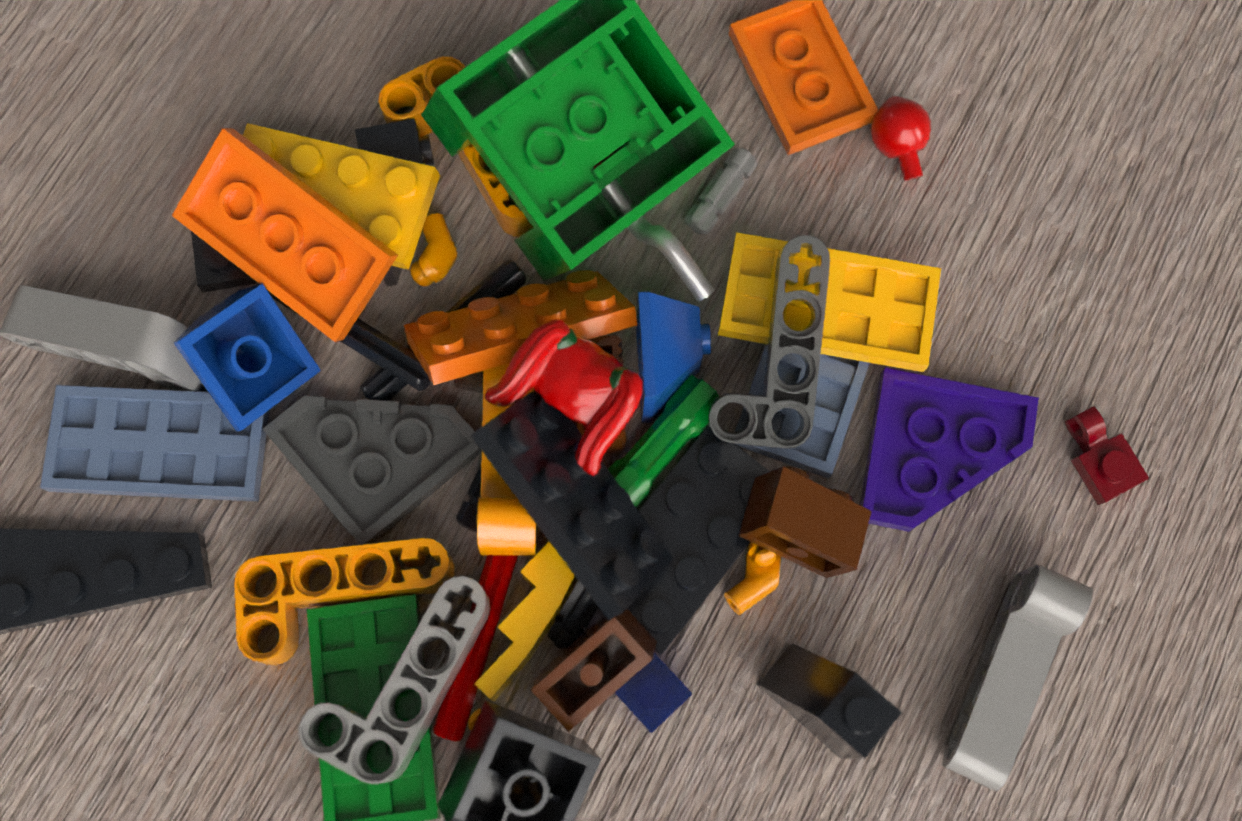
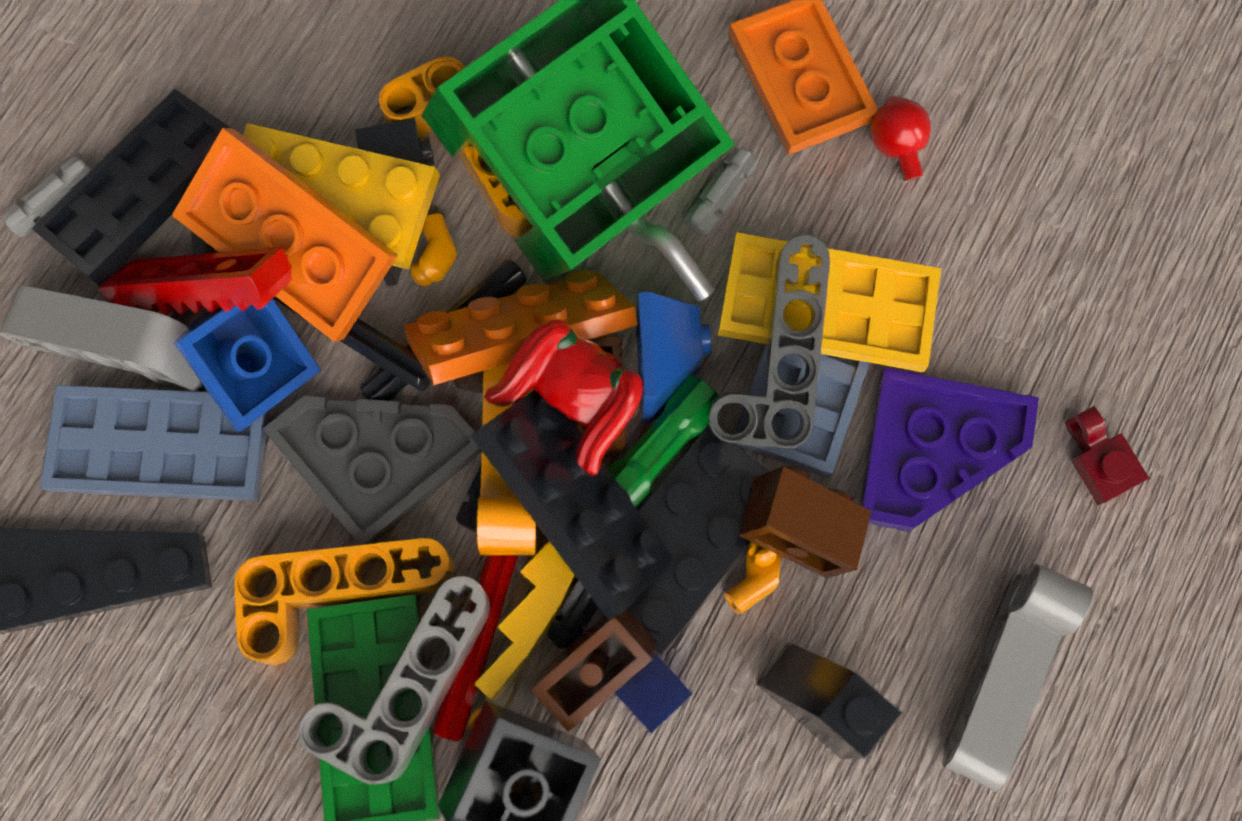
(44, 197): none -> light grey axle
(131, 188): none -> black plate
(200, 281): none -> red gear

